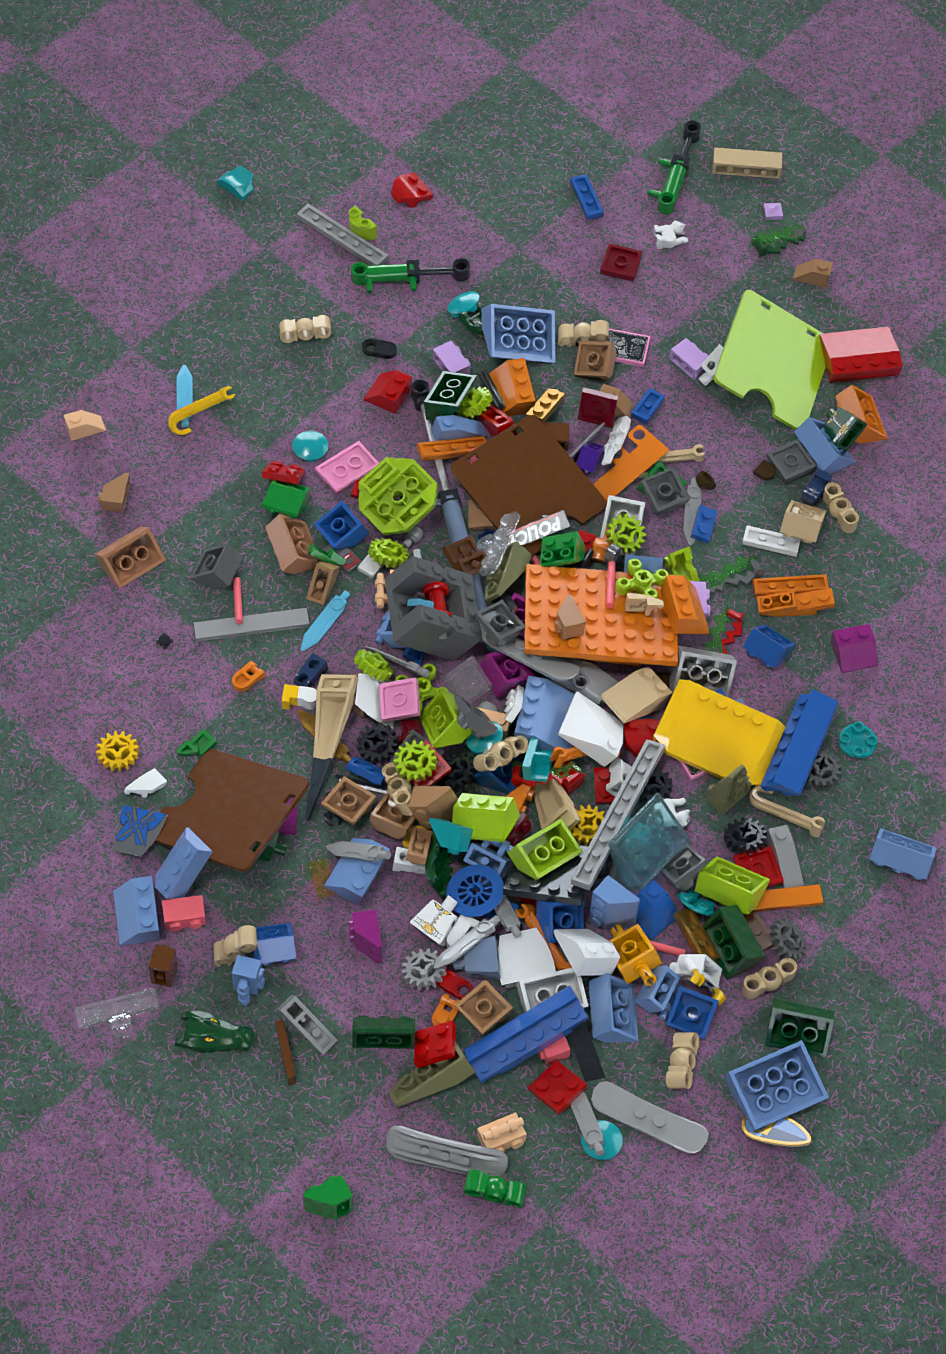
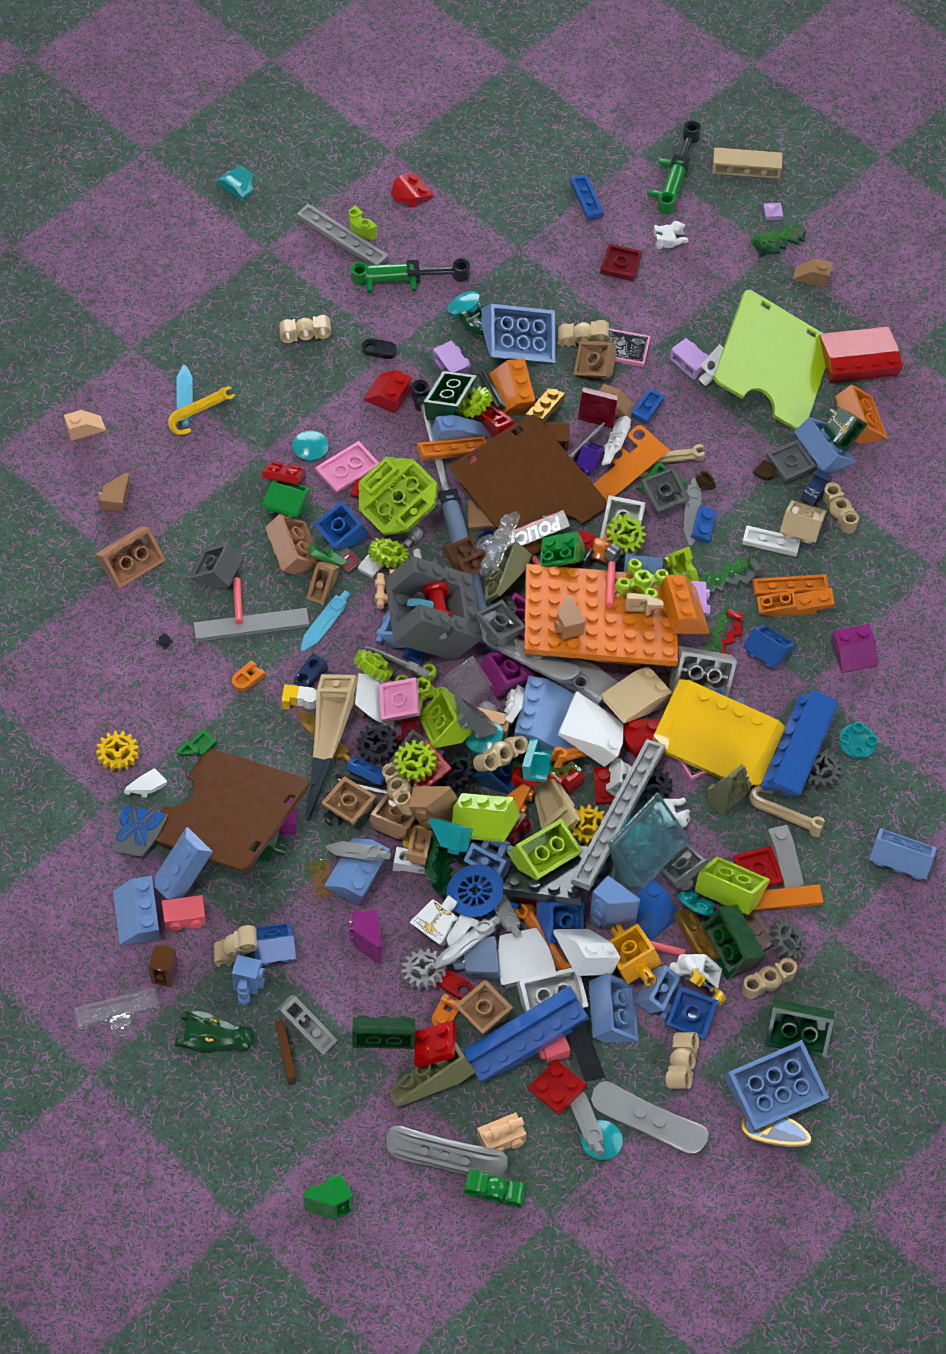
(745, 836): black gear -> none

